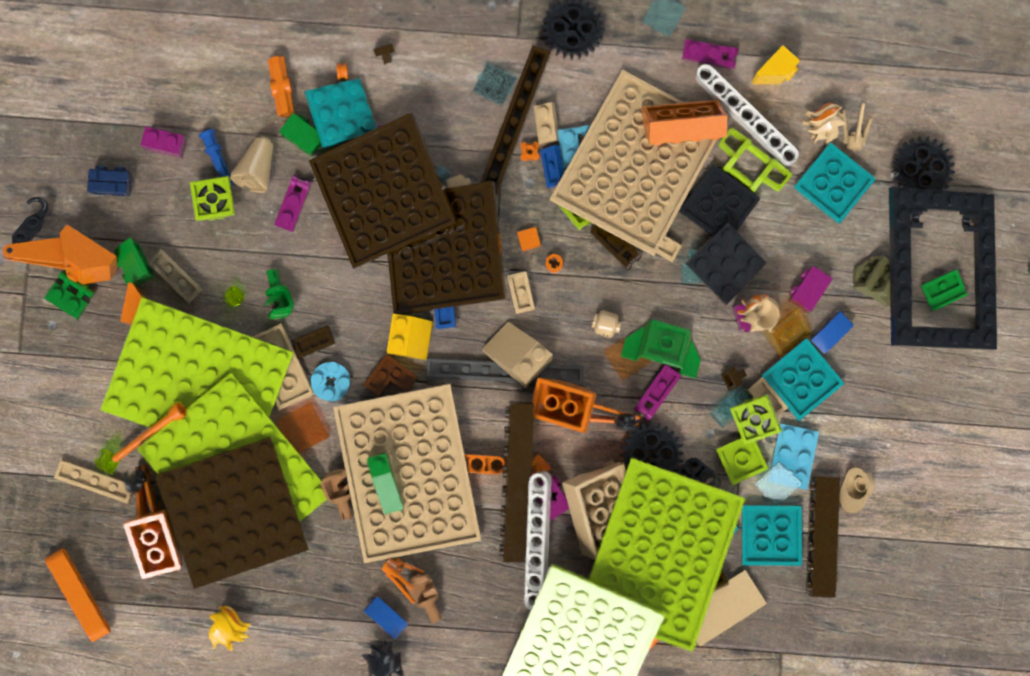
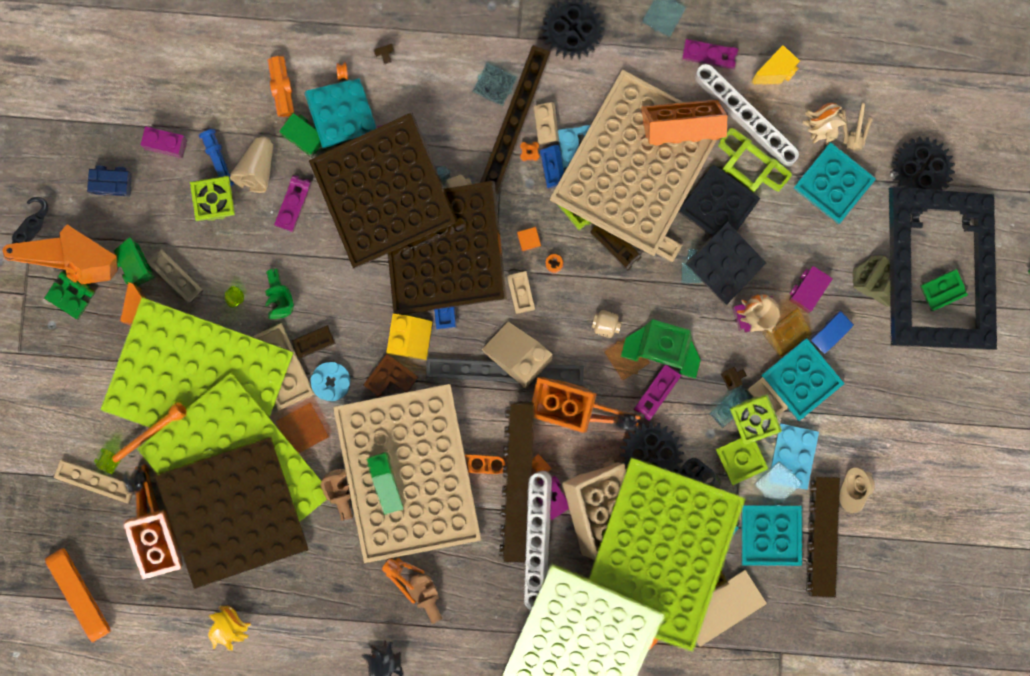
(385, 617): blue slope -> none

